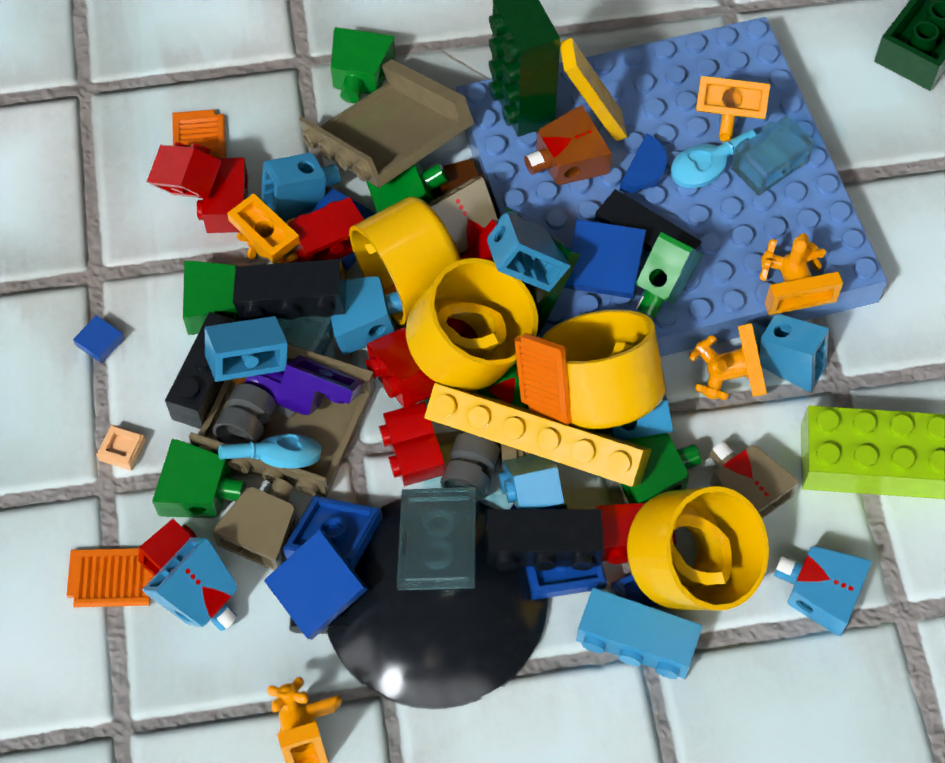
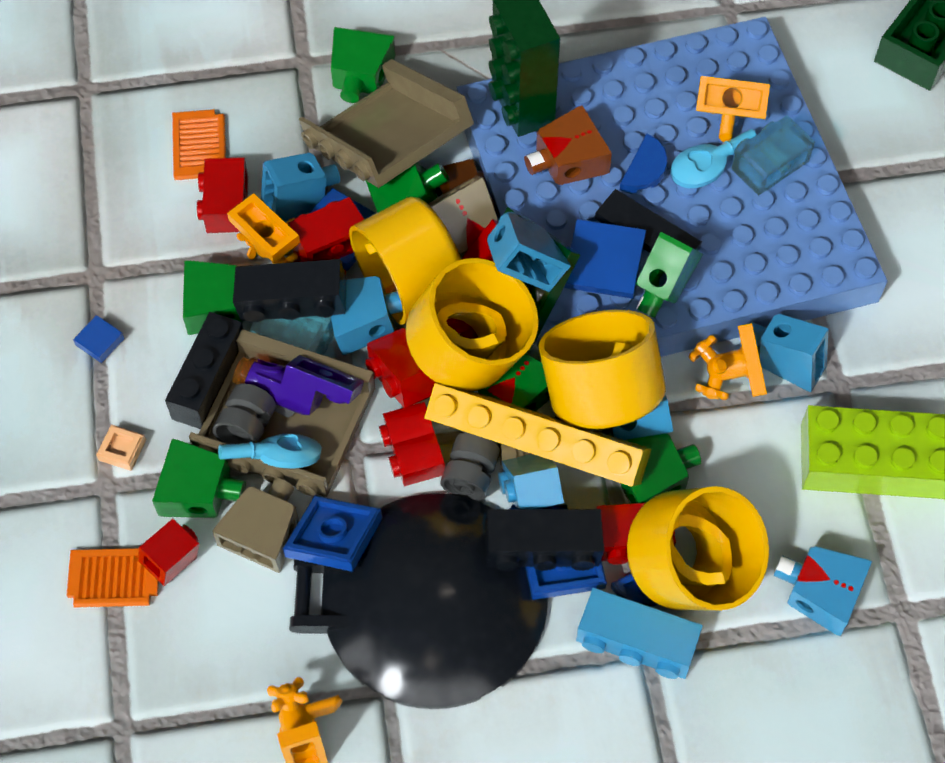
(184, 170): red brick -> none
(195, 586): dark azure torso -> none
(245, 348): dark azure brick -> none
(315, 584): blue tile -> none
(437, 539): clear light blue tile -> none
(543, 377): orange window -> none
(592, 89): yellow tile -> none
(753, 476): dark tan torso -> none
(799, 287): light orange piece -> none

